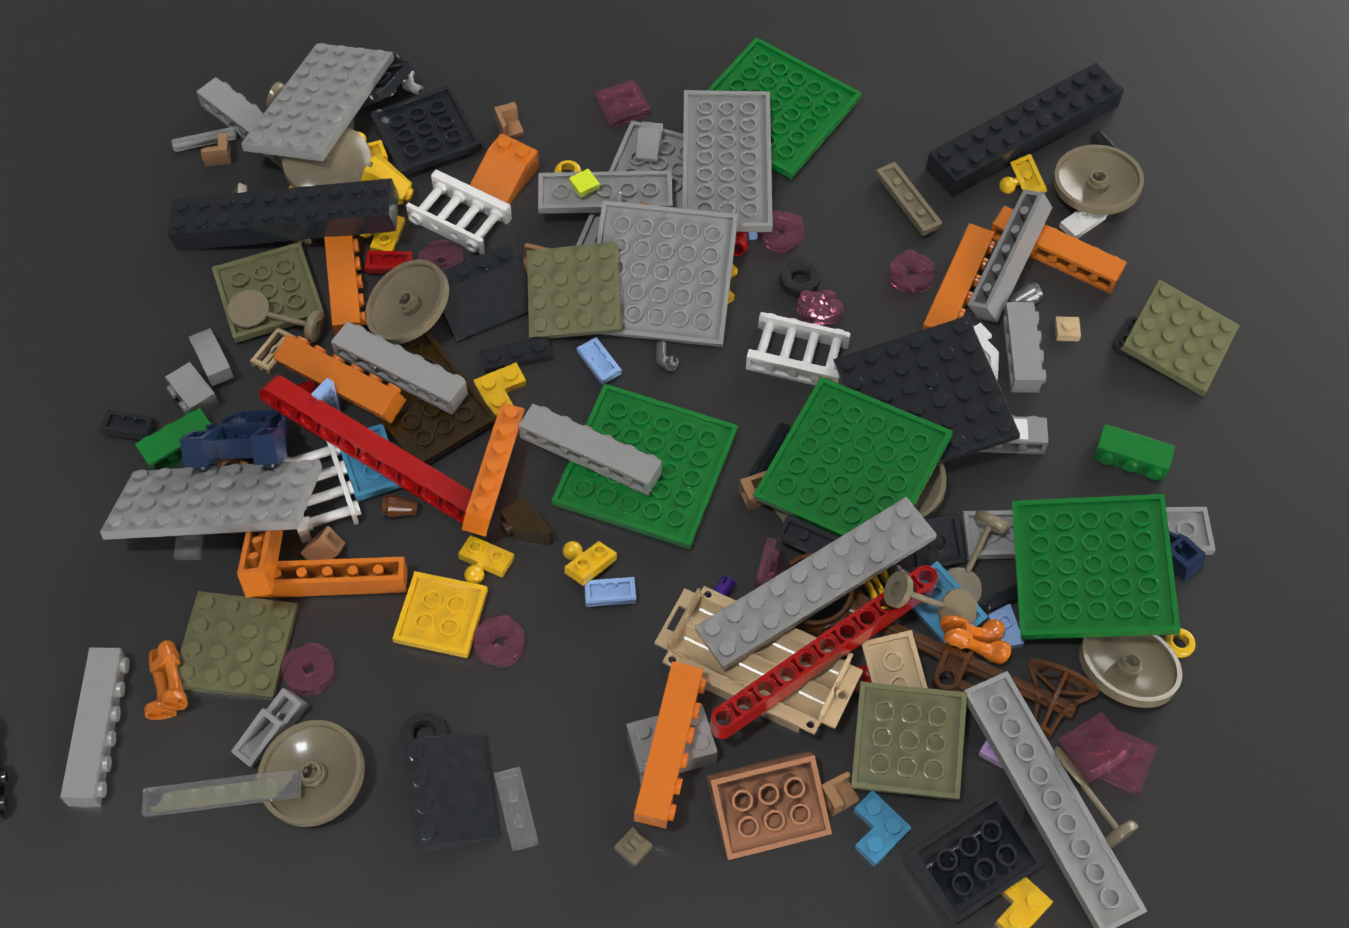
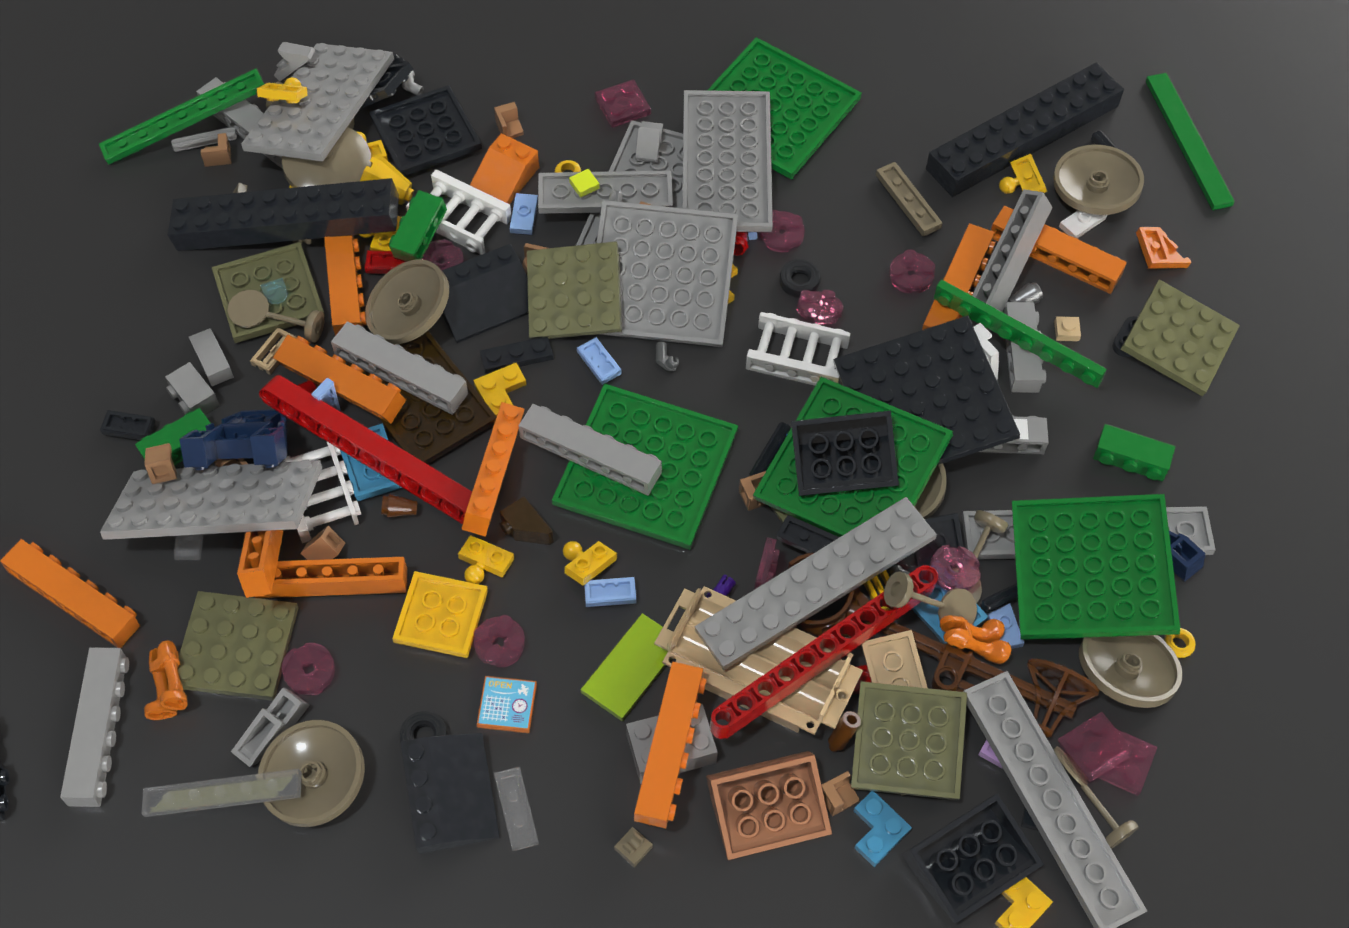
(71, 593): none -> orange brick
(160, 464): none -> medium nougat panel
(181, 116): none -> green plate
(275, 291): none -> clear light blue tile
(289, 91): none -> yellow plate
(293, 58): none -> light grey slope
(417, 226): none -> green brick
(507, 704): none -> medium azure tile
(523, 214): none -> light blue plate
(628, 669): none -> lime tile
(844, 453): none -> black slope
(844, 731): none -> reddish brown cylinder
(962, 558): none -> clear pink plate
(1020, 334): none -> green plate
(1159, 249): none -> orange wing
(1189, 141): none -> green tile

